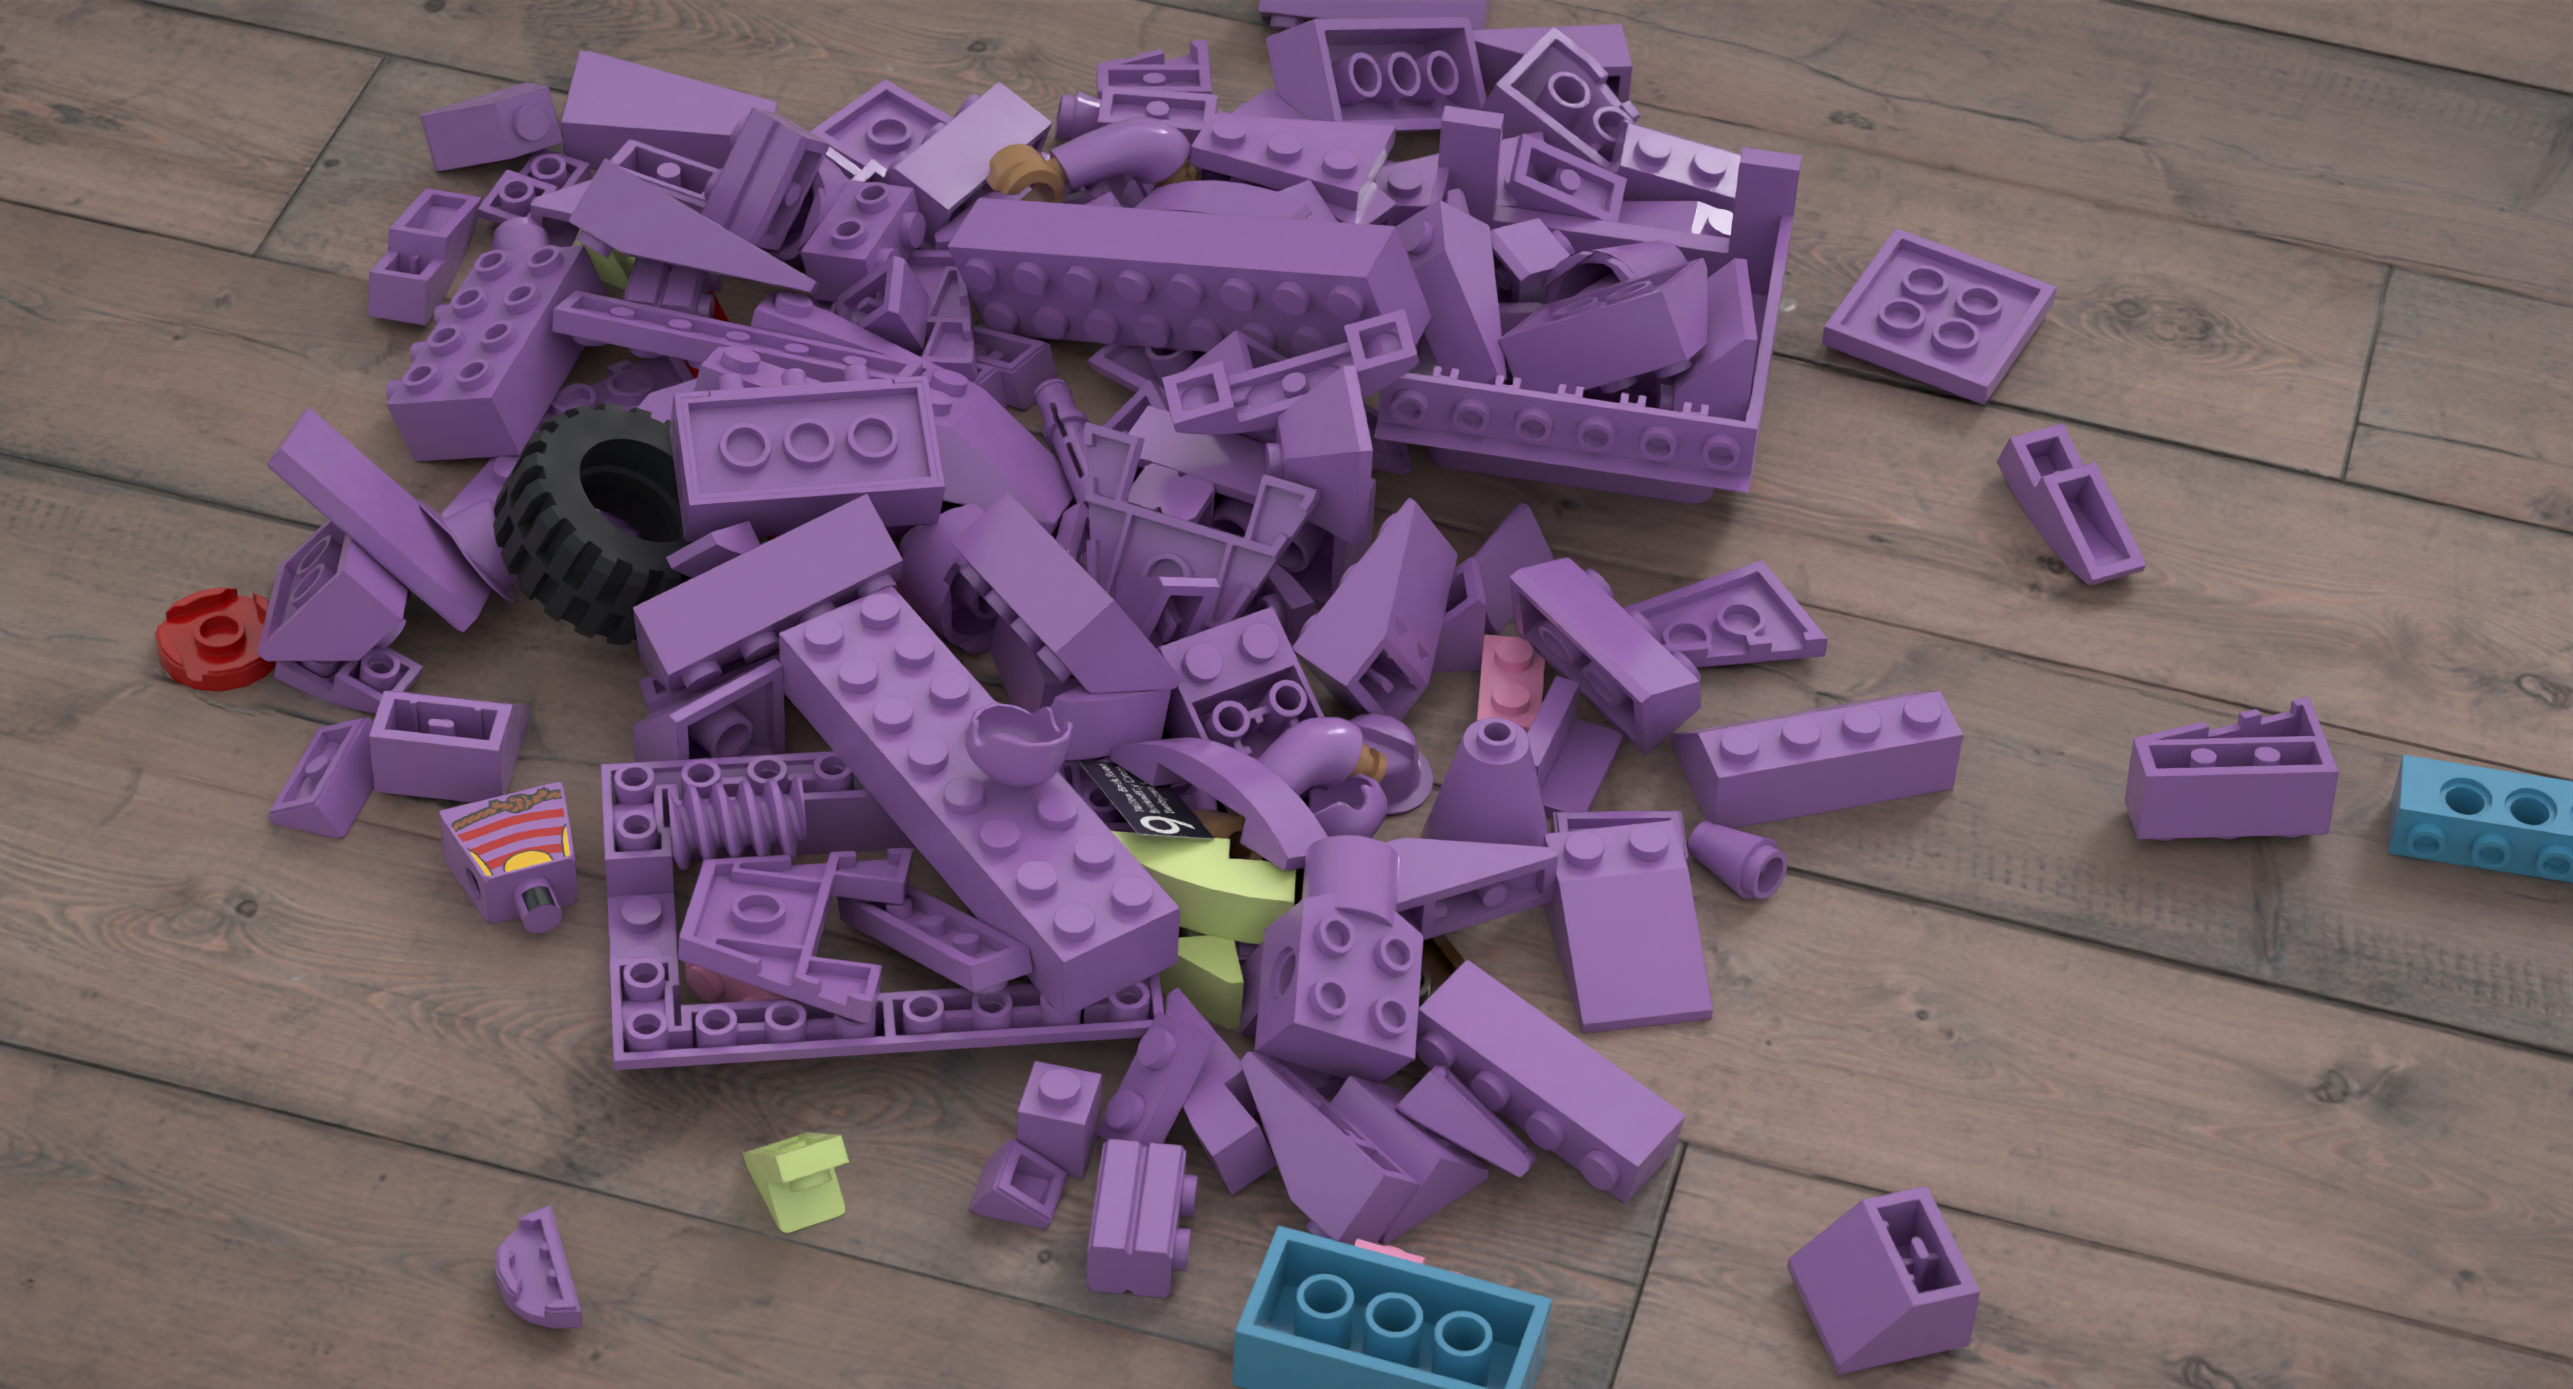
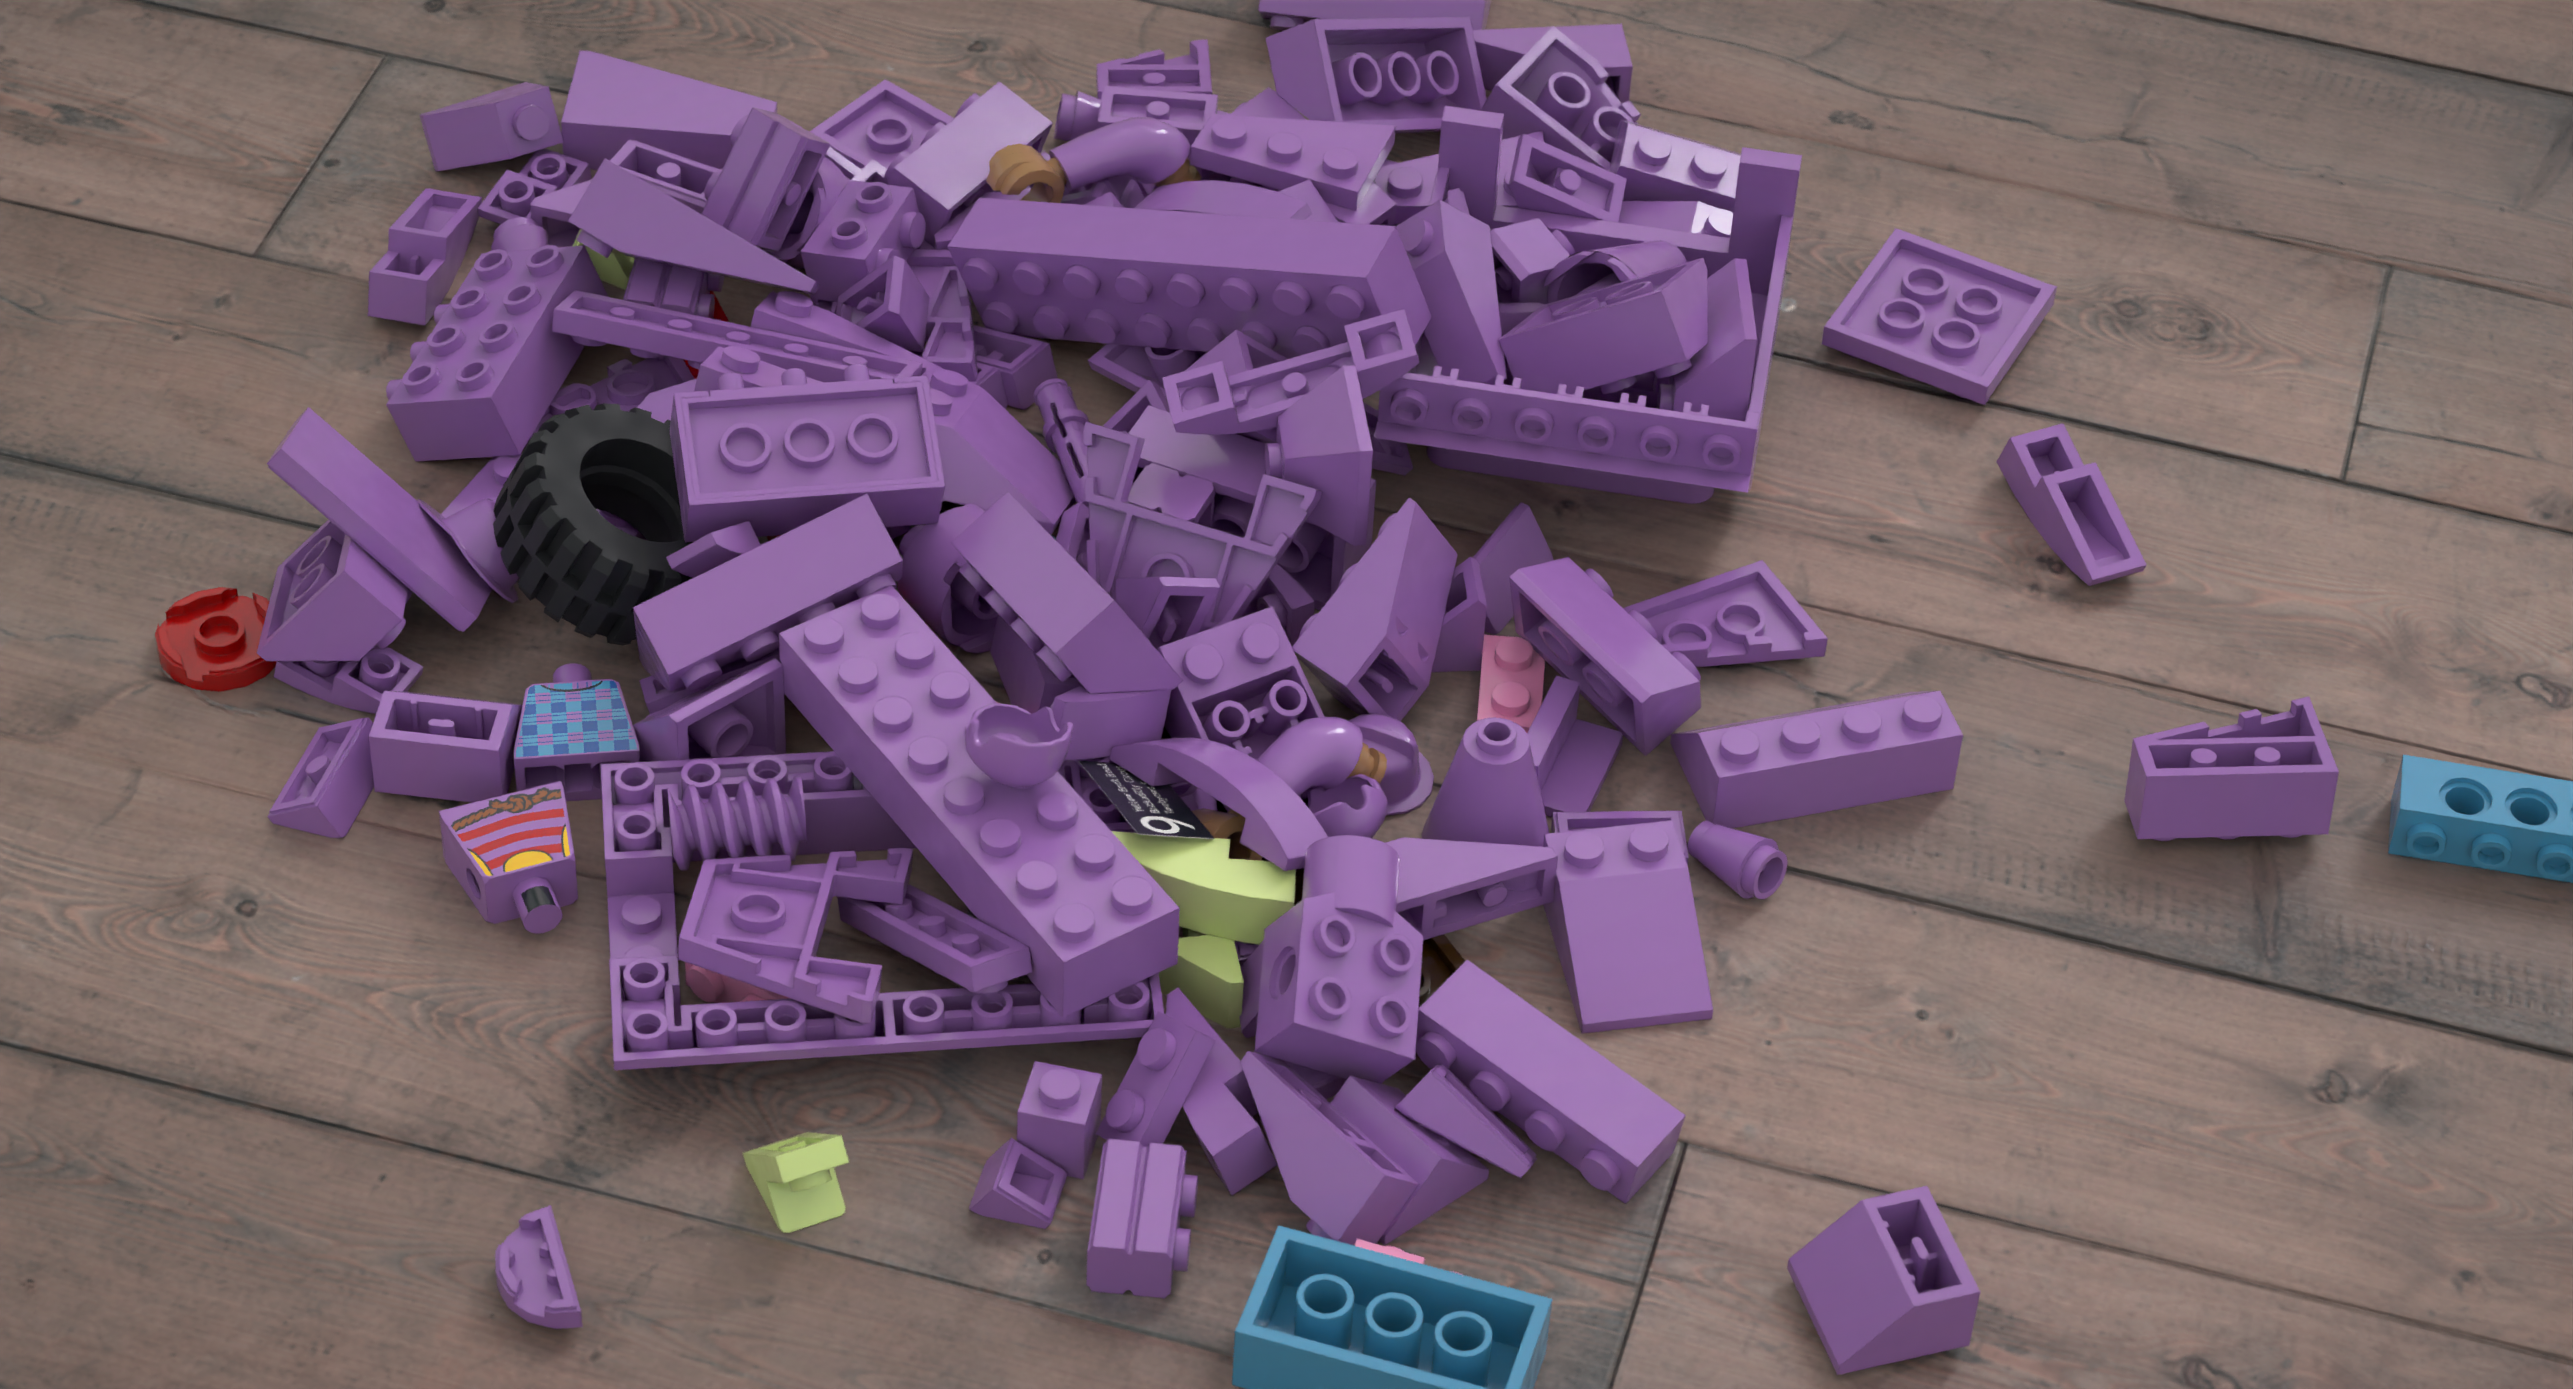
(571, 731): none -> torso

